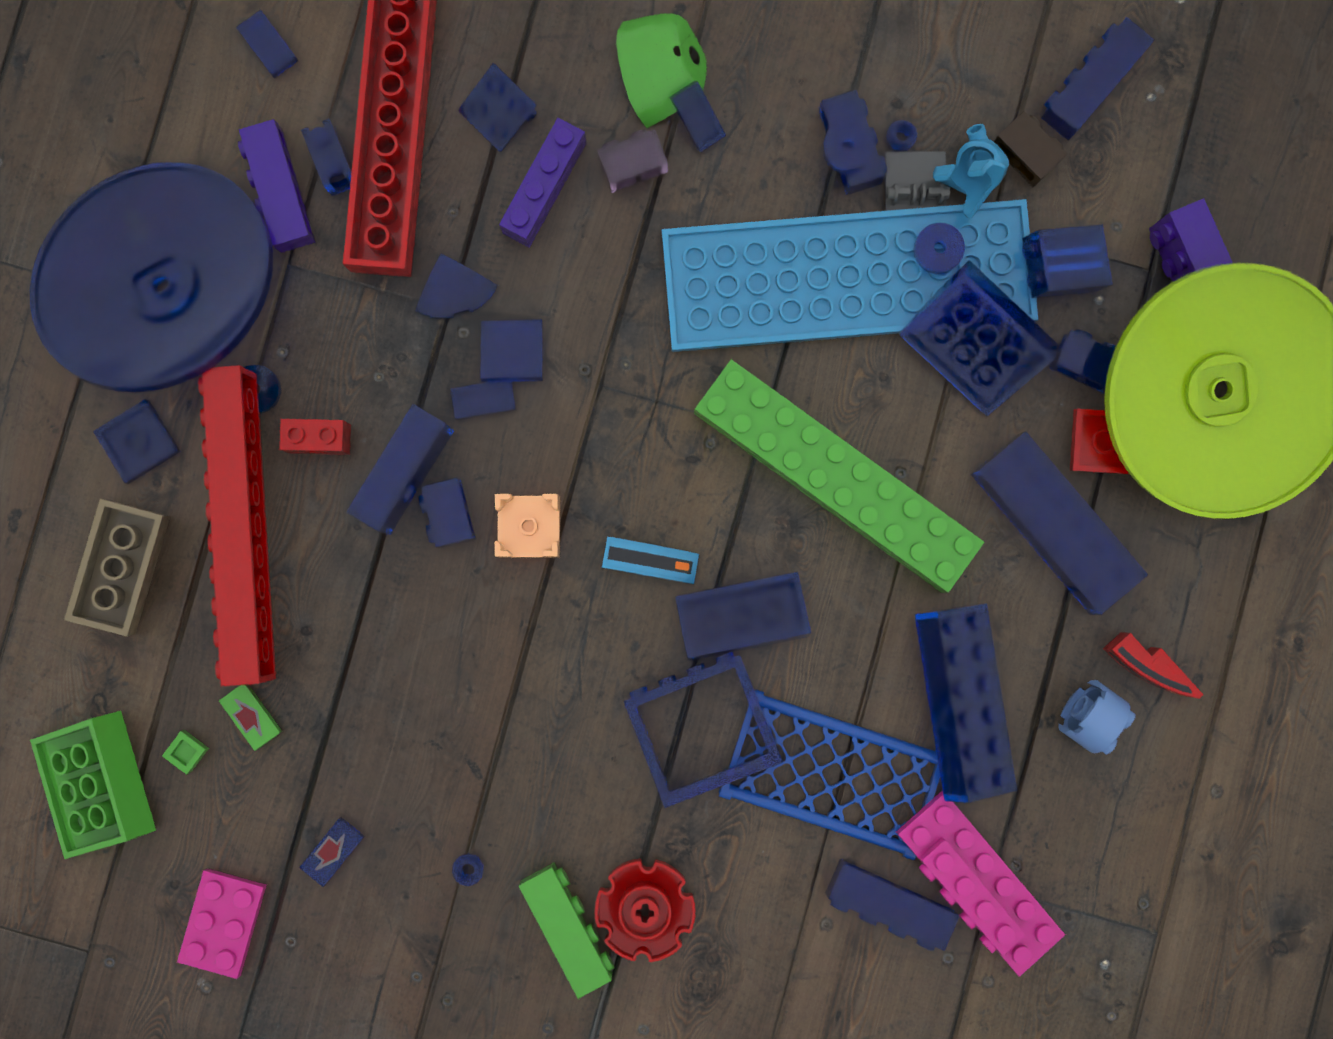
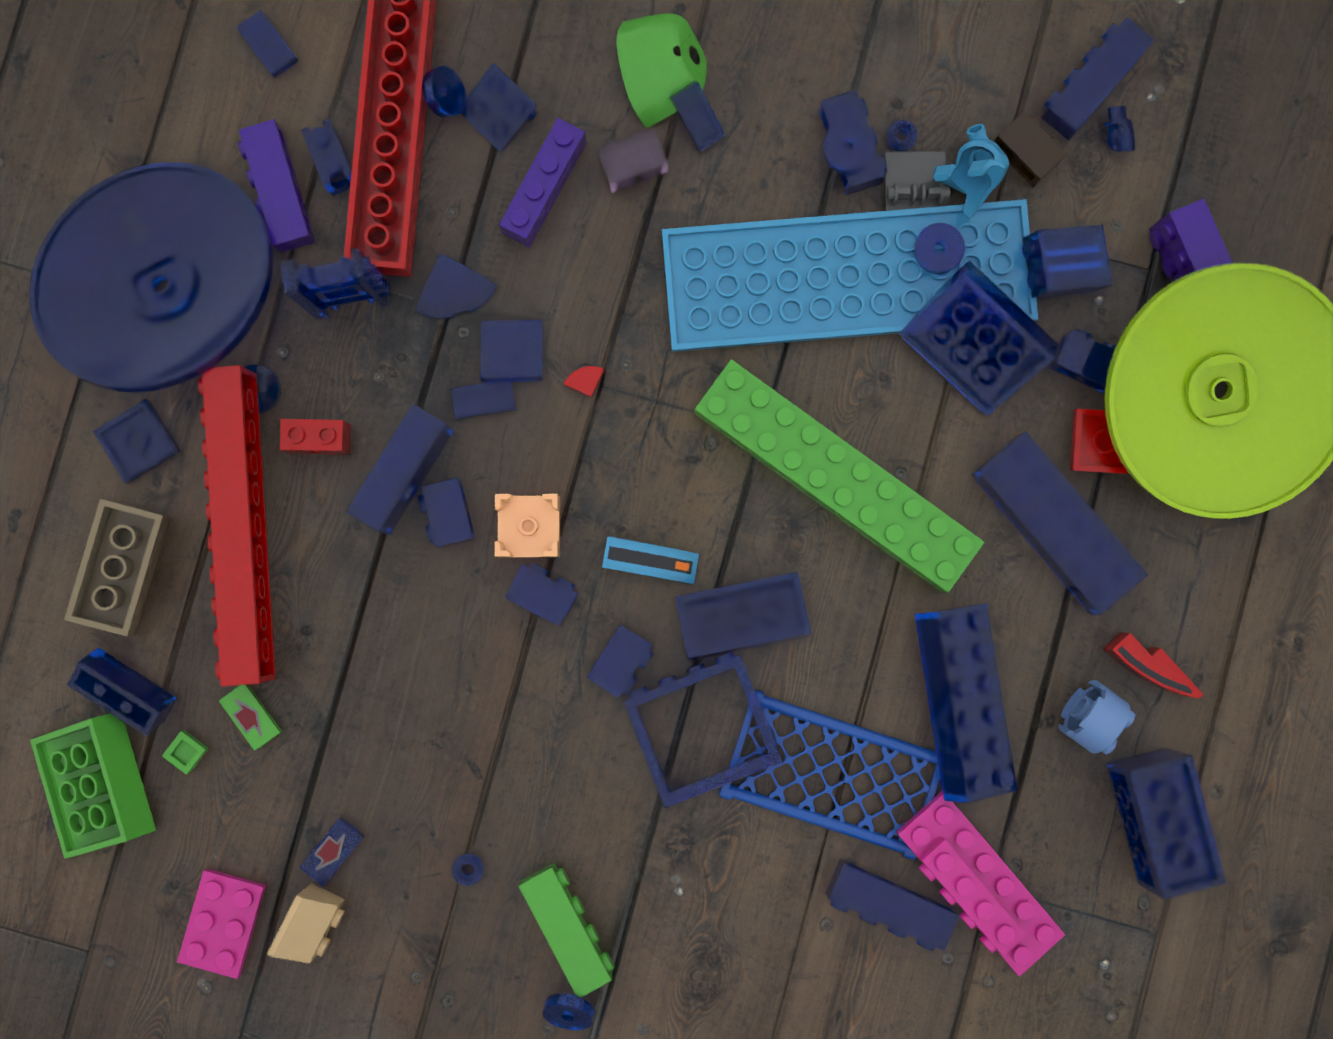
(121, 691): none -> clear blue brick
(307, 925): none -> tan slope
(334, 284): none -> clear blue fence
(444, 92): none -> clear blue piece
(541, 594): none -> clear blue brick
(568, 1011): none -> clear blue piece
(585, 380): none -> red tile
(620, 660): none -> clear blue brick
(620, 912): red piece -> none
(1121, 131): none -> clear blue piece
(1166, 822): none -> clear blue brick

